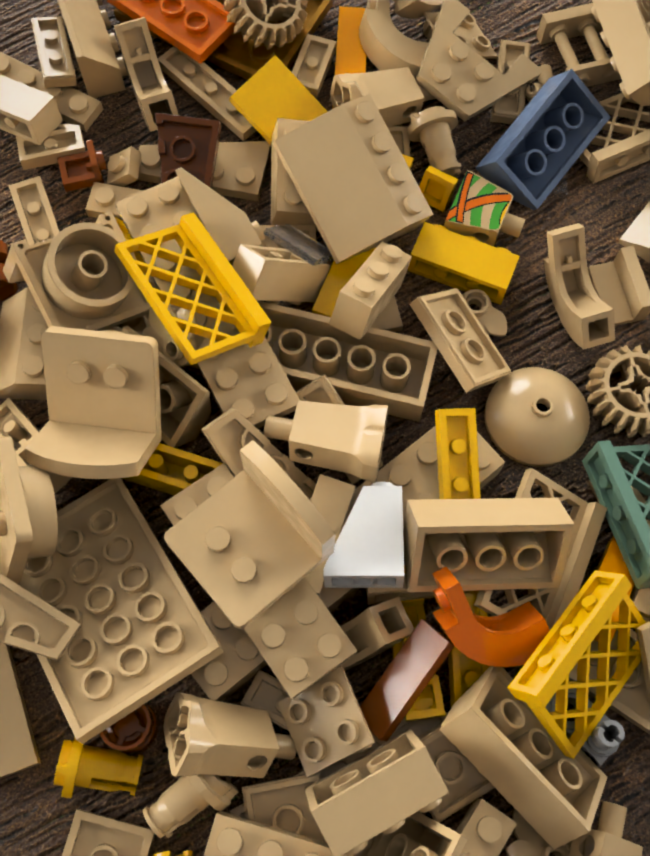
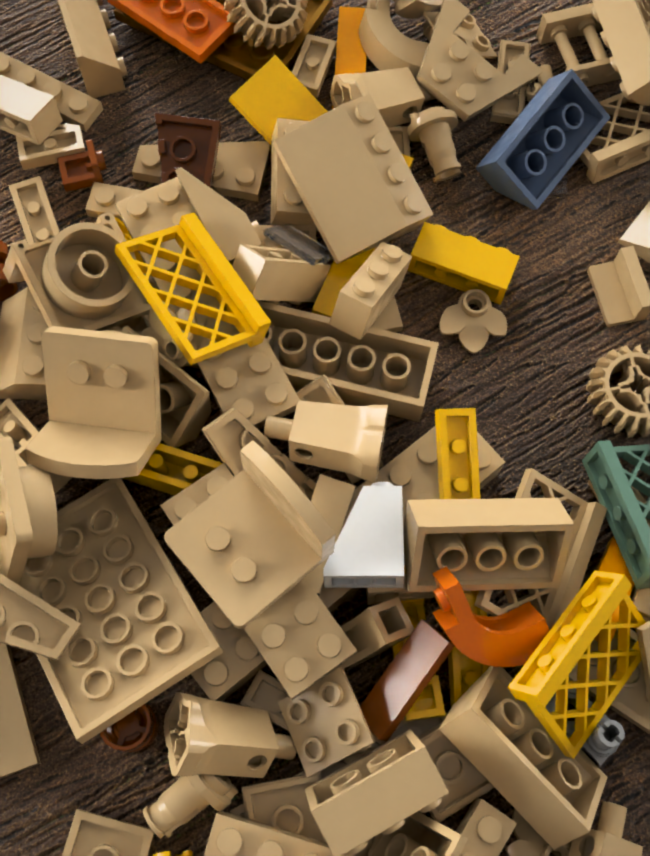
(53, 52): tan tile -> none
(96, 769): yellow piece -> none
(124, 167): tan plate -> none
(144, 71): tan arch -> none
(206, 88): tan plate -> none
(438, 188): yellow tile -> none
(460, 339): tan tile -> none
(482, 211): torso -> none
(524, 430): tan dish -> none
(578, 306): tan arch -> none

